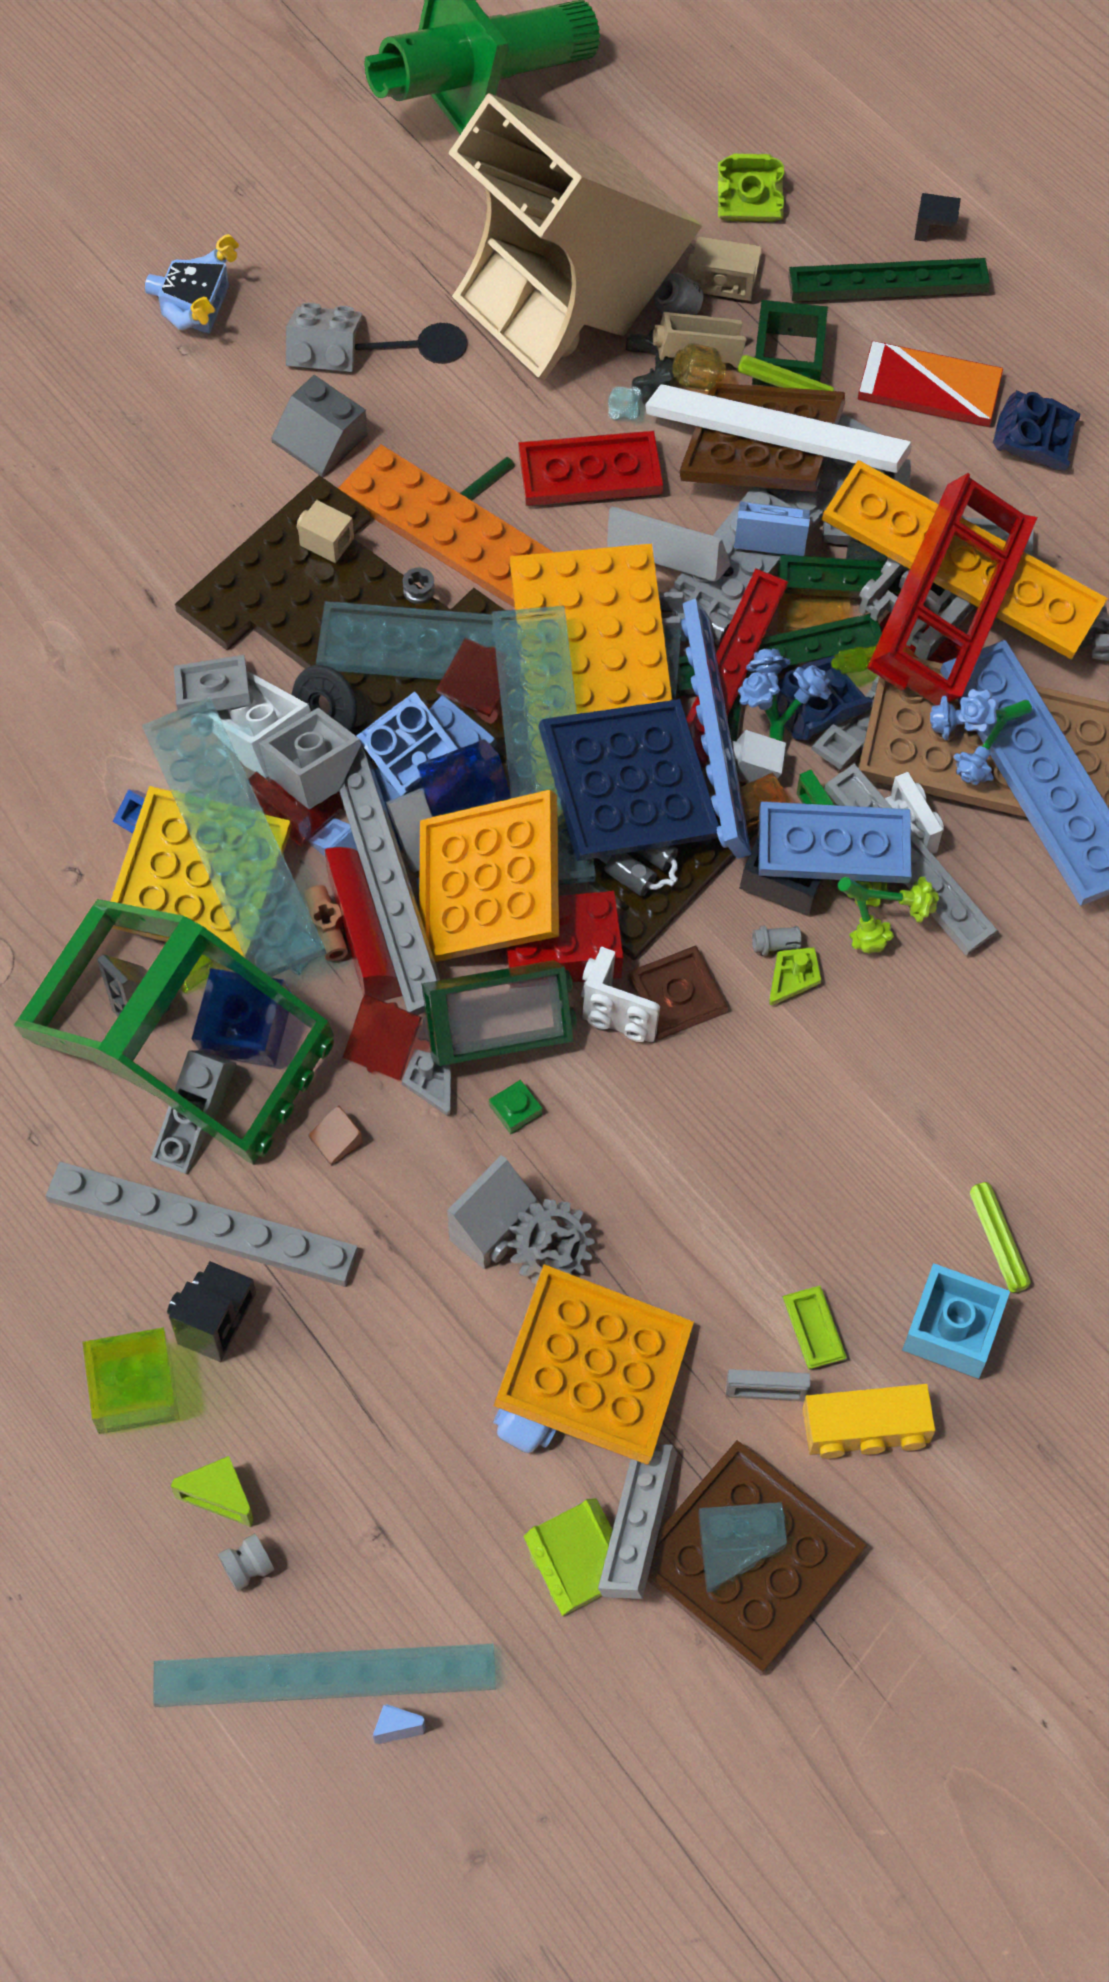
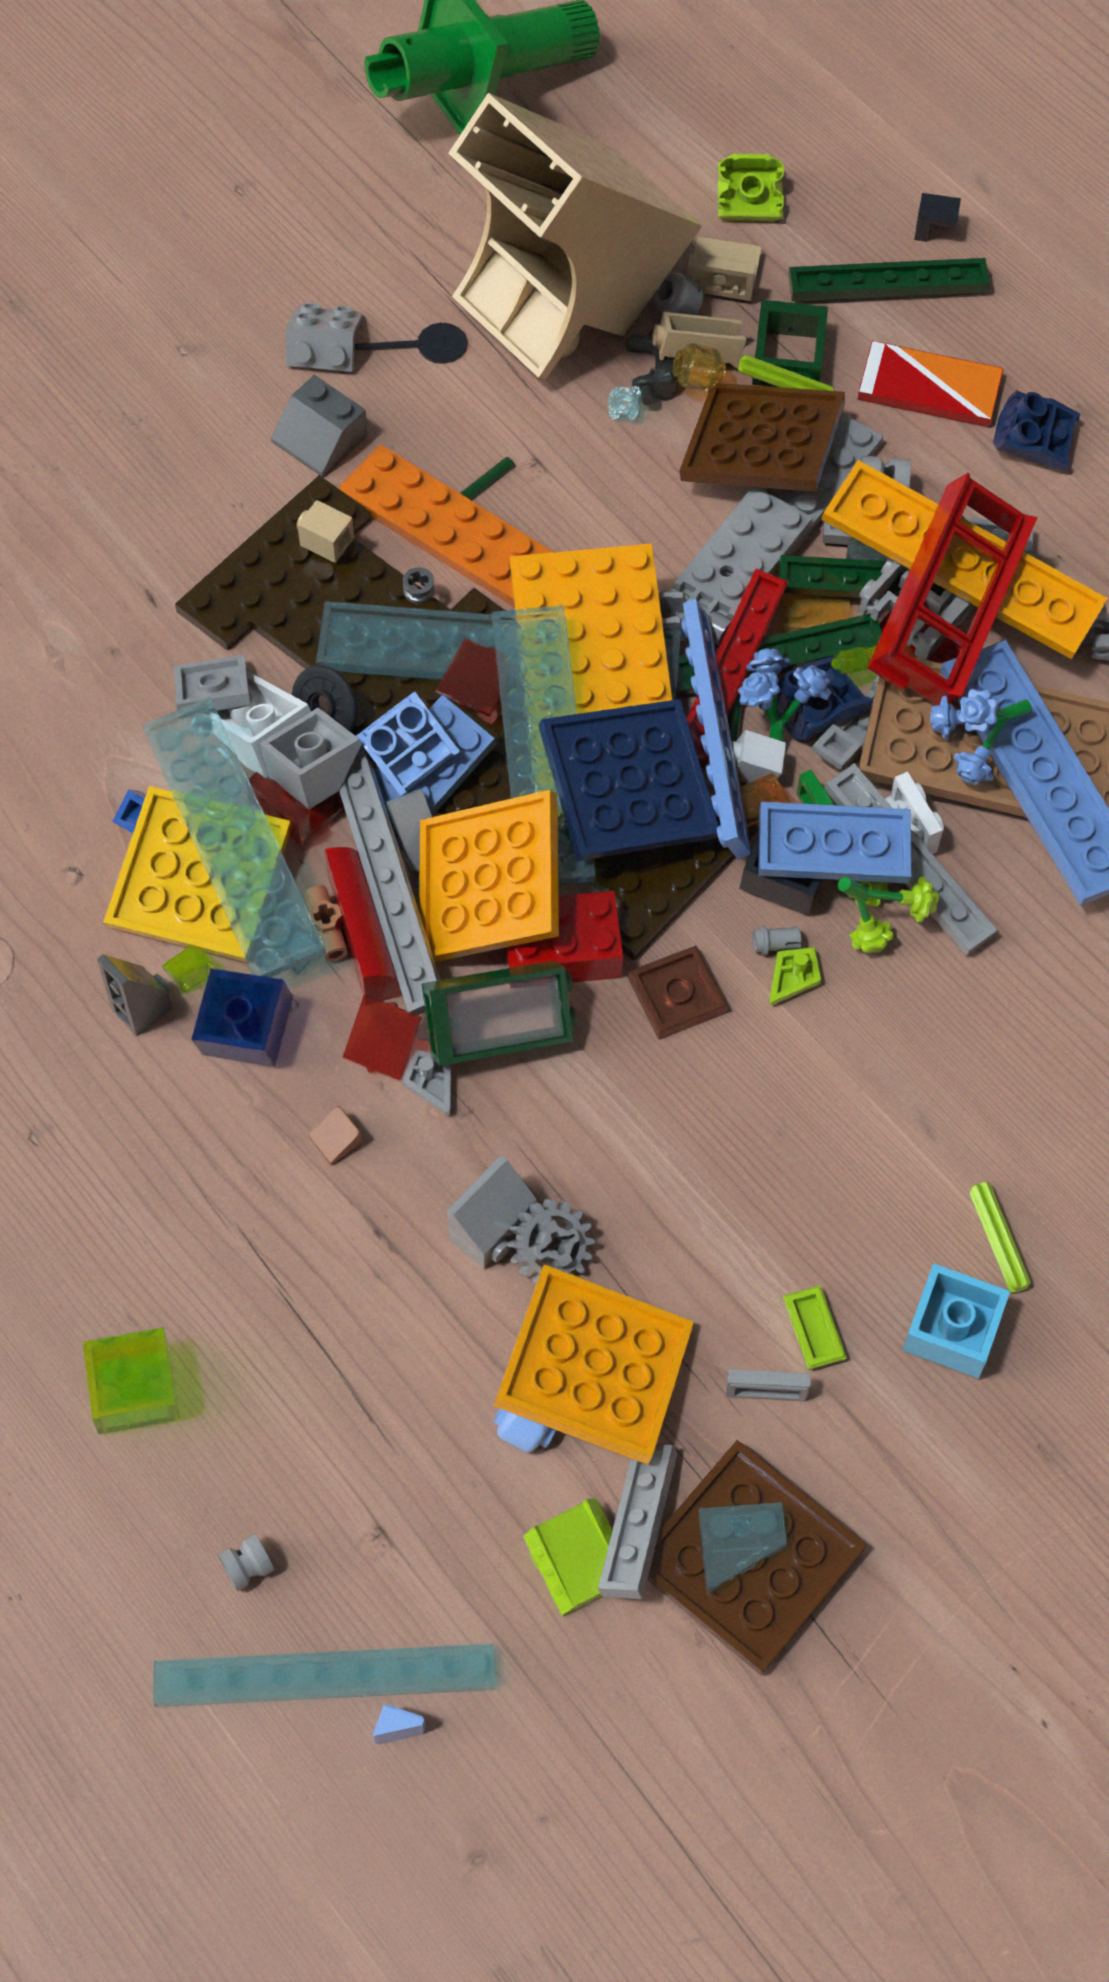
(148, 1004): green window -> none
(194, 287): torso -> none
(202, 1224): light grey plate -> none
(204, 1084): light grey slope -> none
(211, 1310): black brick -> none
(215, 1490): lime slope -> none
(332, 835): light blue slope -> none
(463, 779): clear blue bracket -> none
(515, 1106): green plate -> none
(590, 468): red plate -> none
(613, 1008): white bracket -> none
(638, 876): dark grey piece -> none
(672, 544): light grey slope -> none
(772, 528): light blue slope -> none
(779, 428): white tile -> none
(868, 1420): yellow brick -> none

